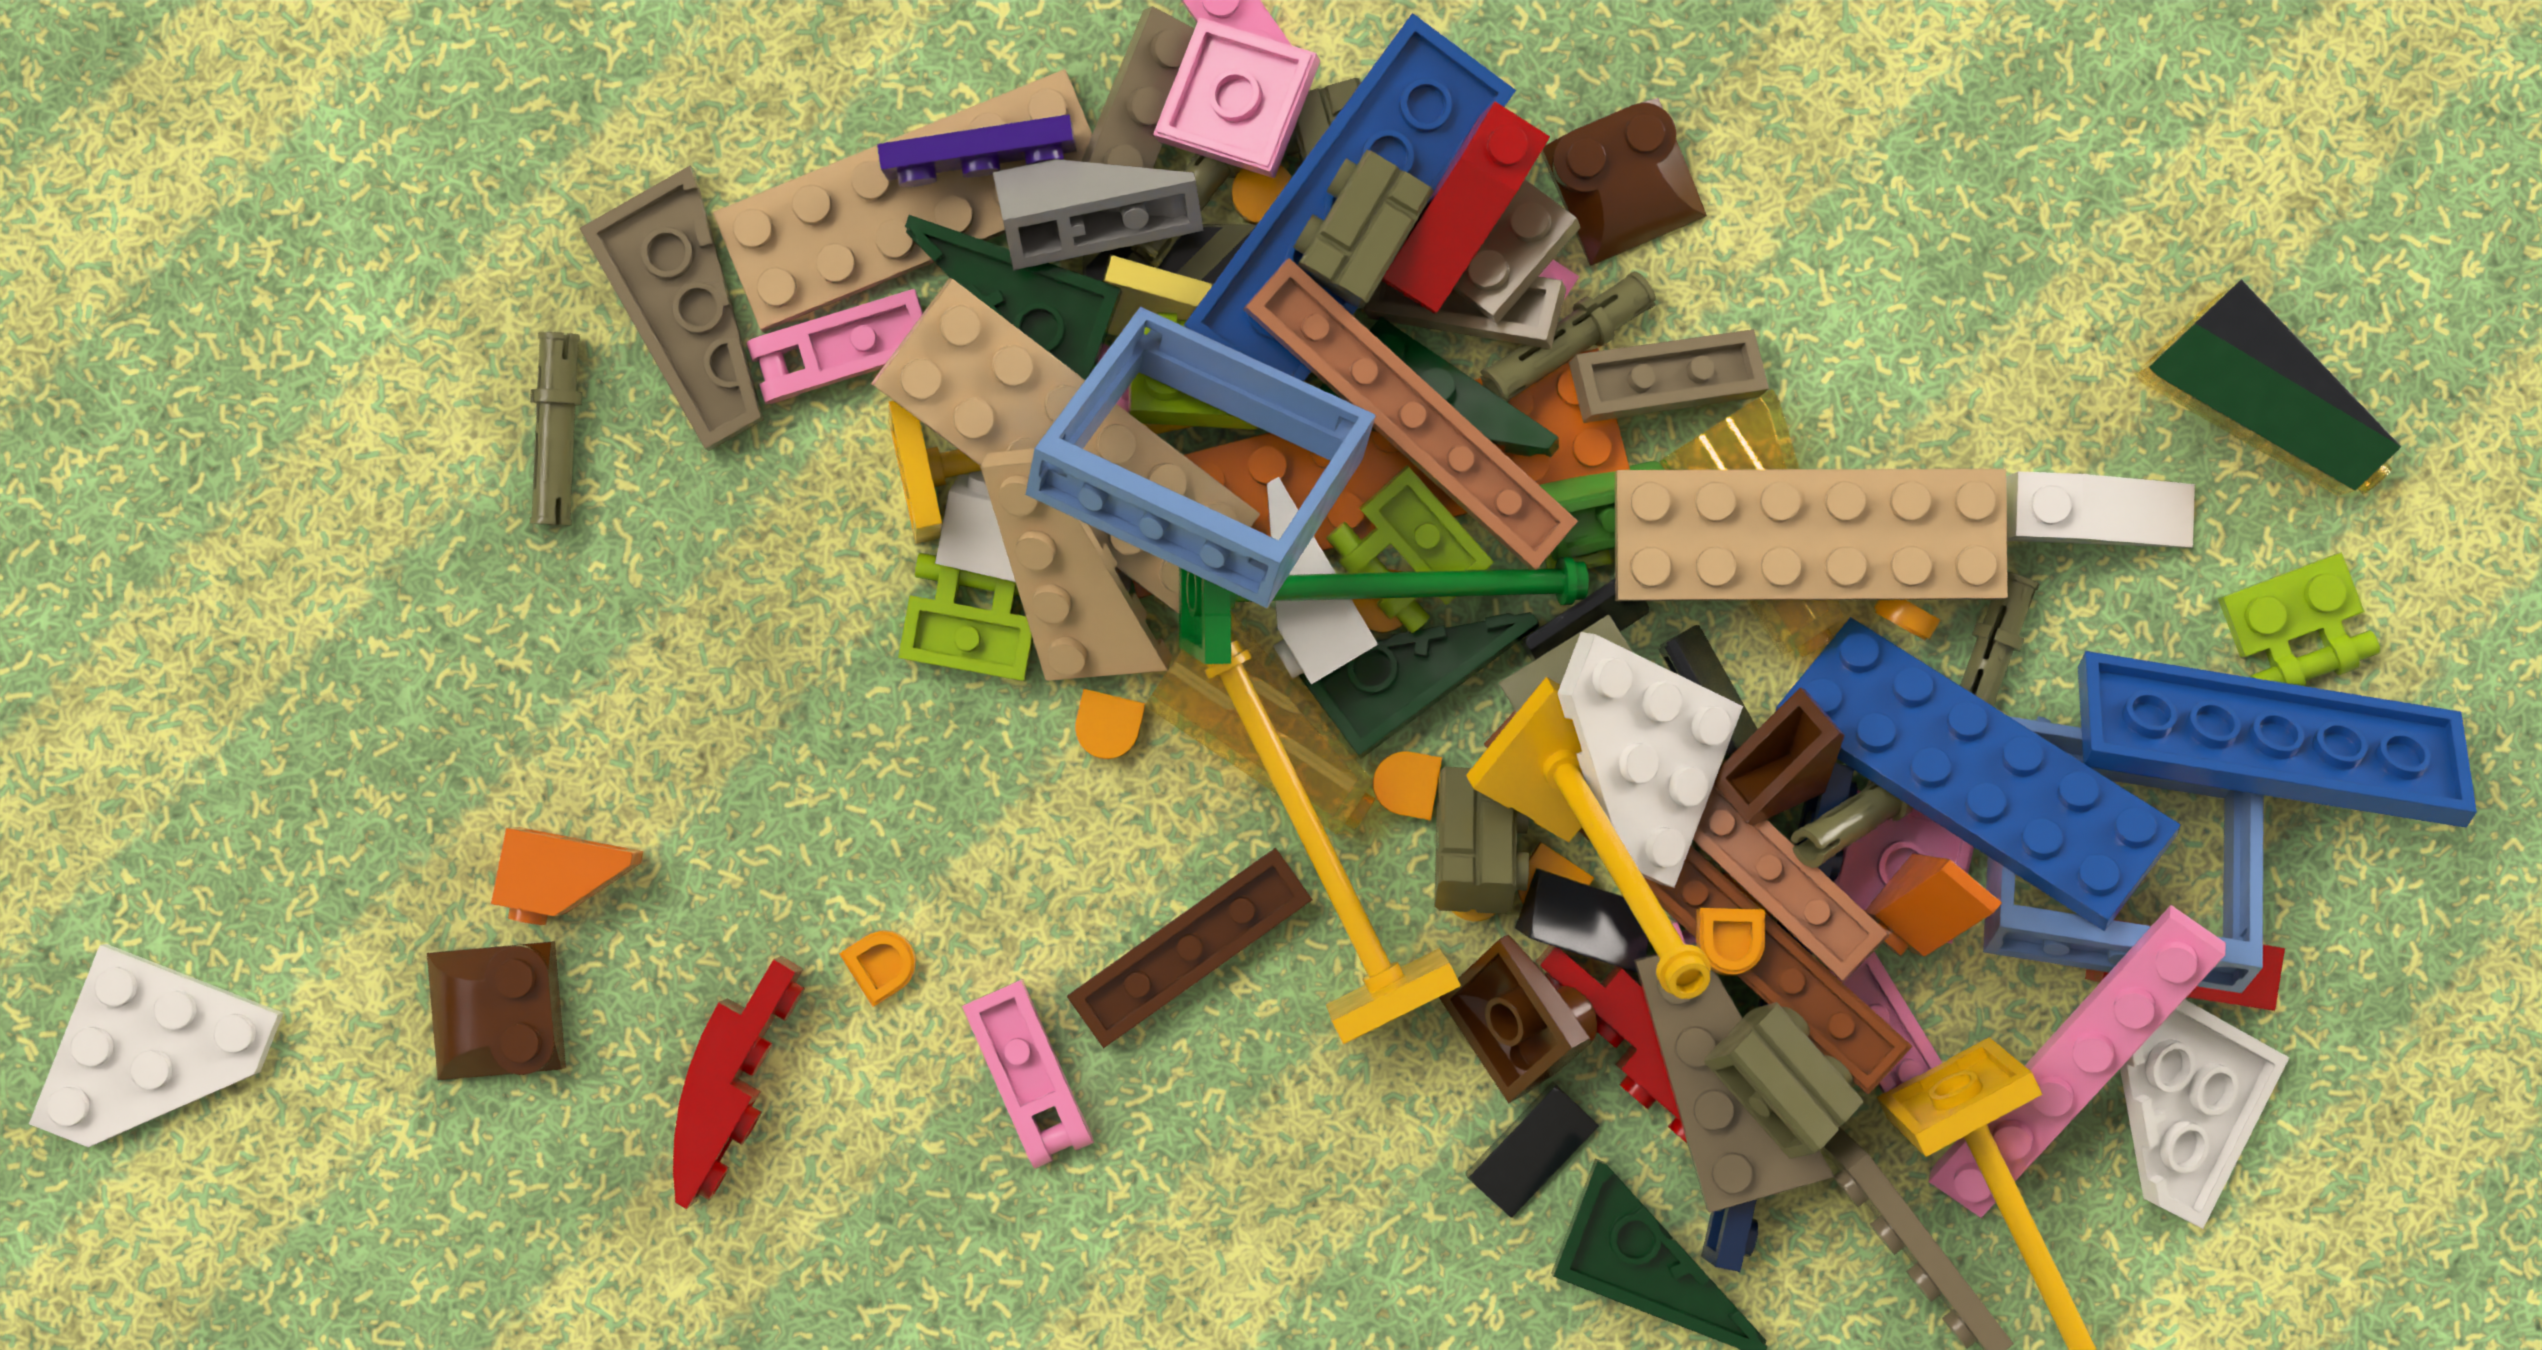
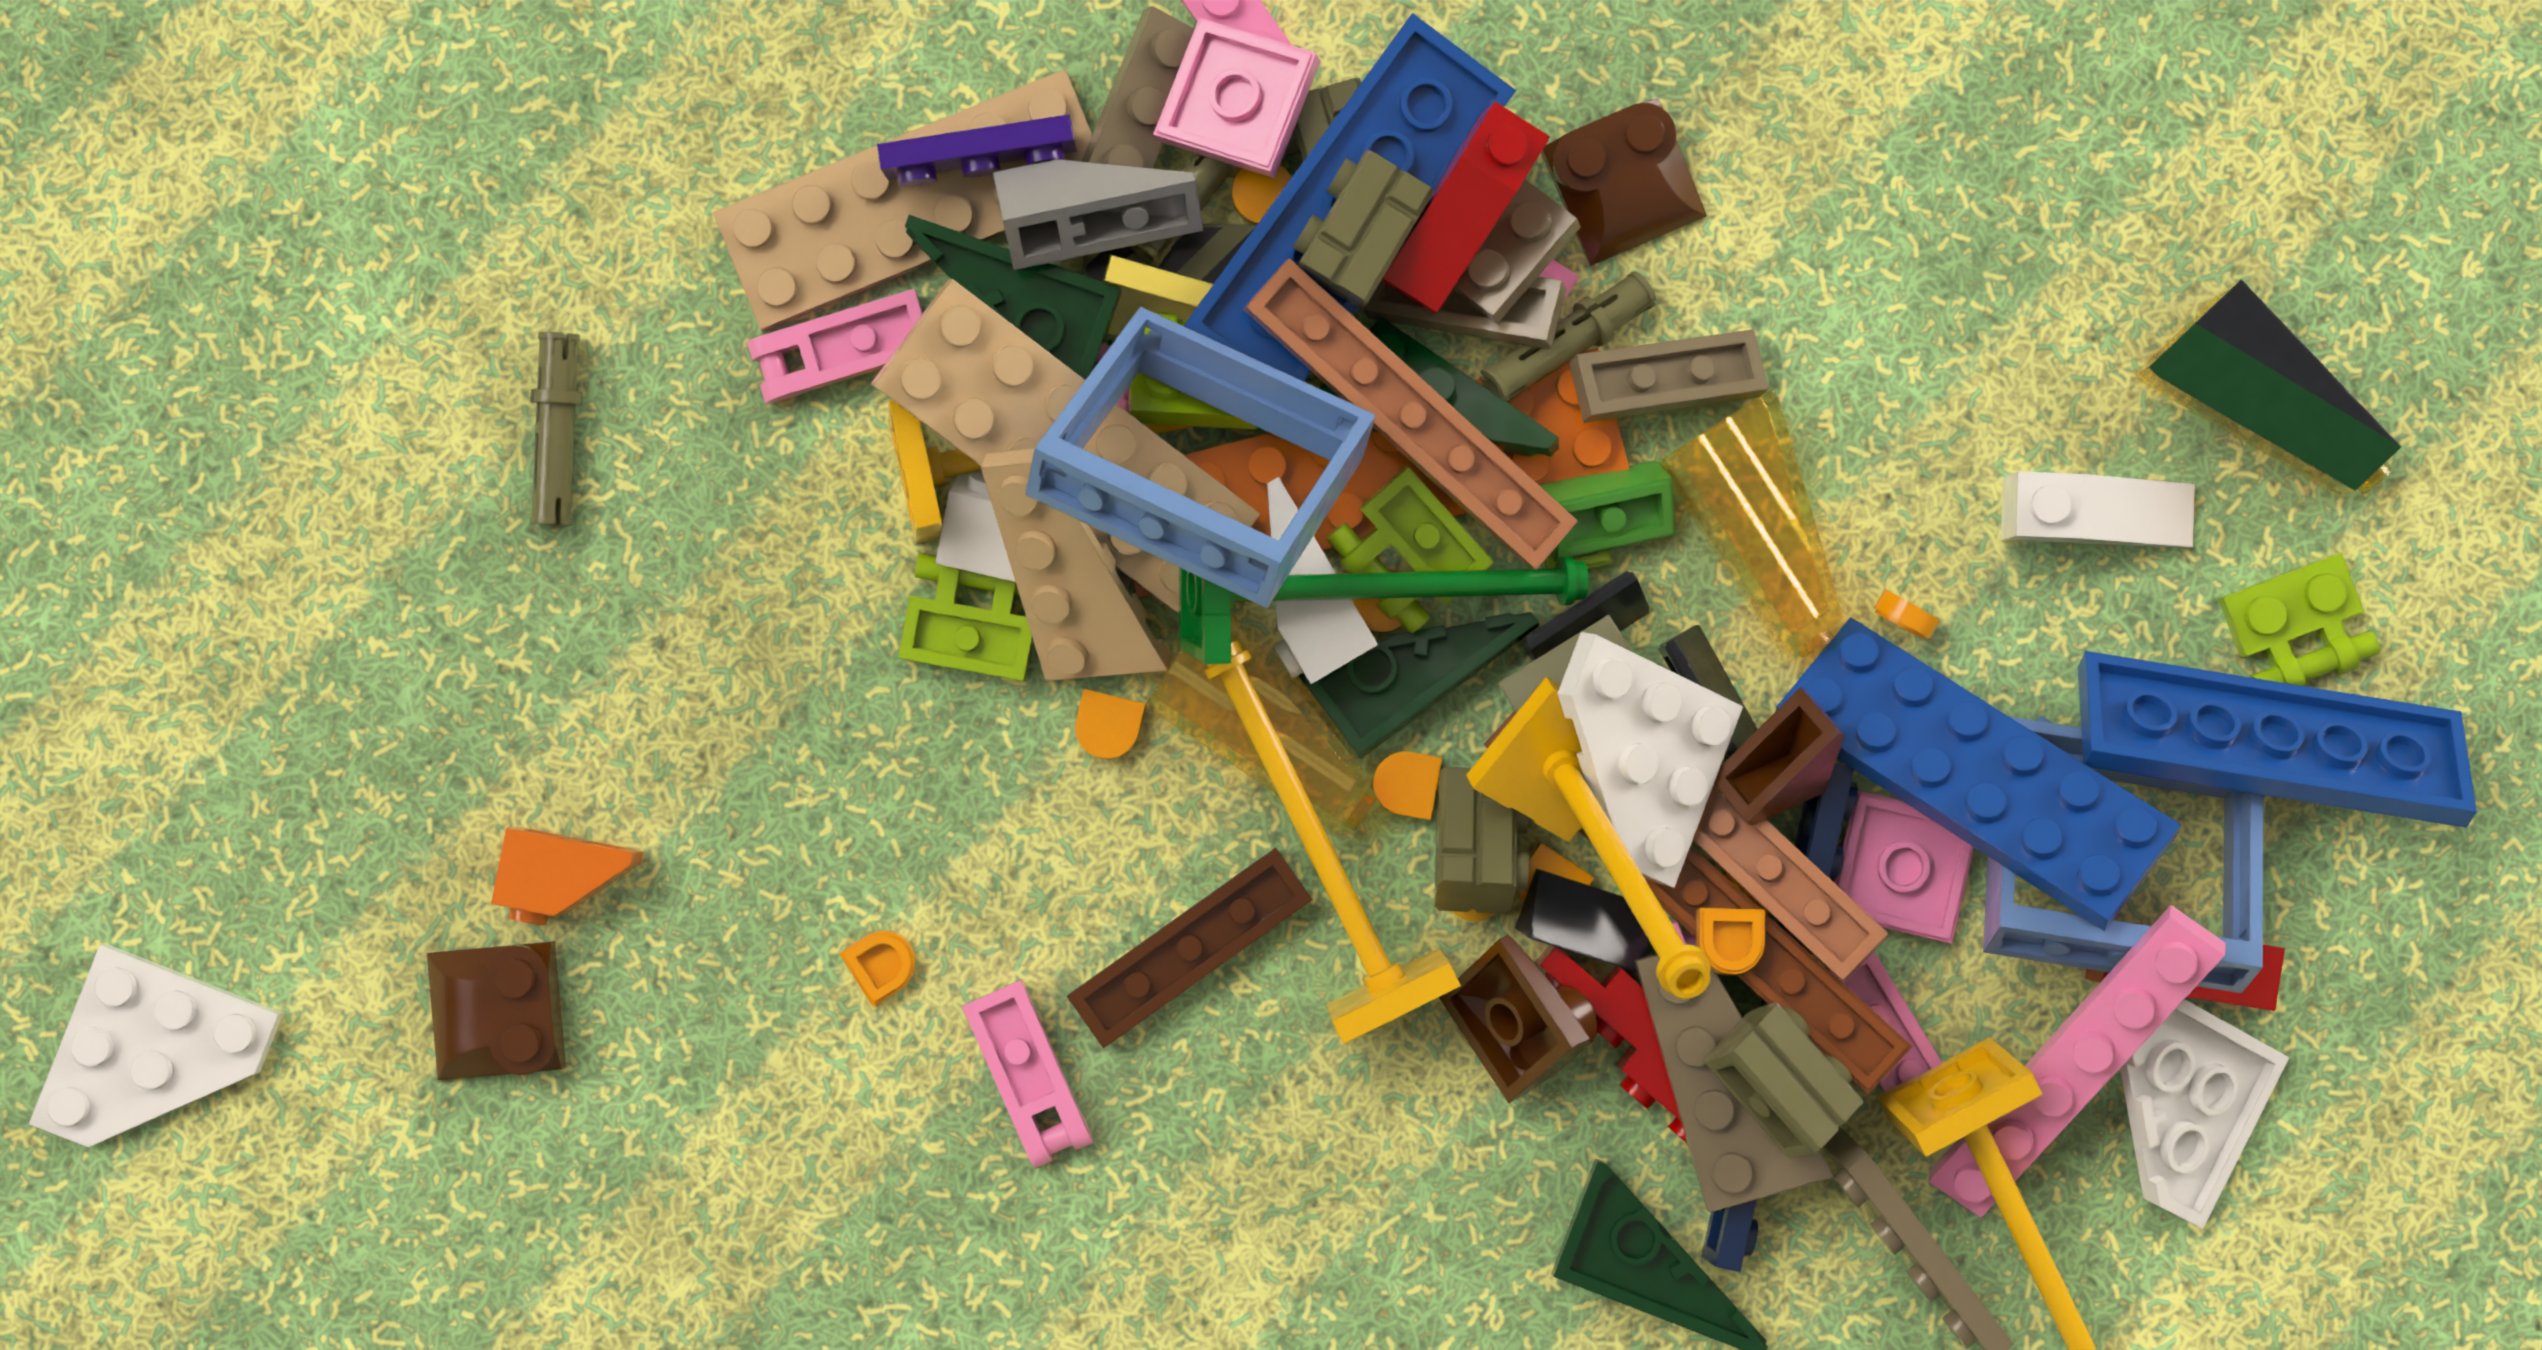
(675, 292): dark tan wing -> none
(714, 1100): red slope -> none
(1531, 1149): black slope -> none
(1810, 534): tan plate -> none
(1847, 824): olive pin -> none
(1929, 905): orange slope -> none
(1998, 639): olive pin -> none

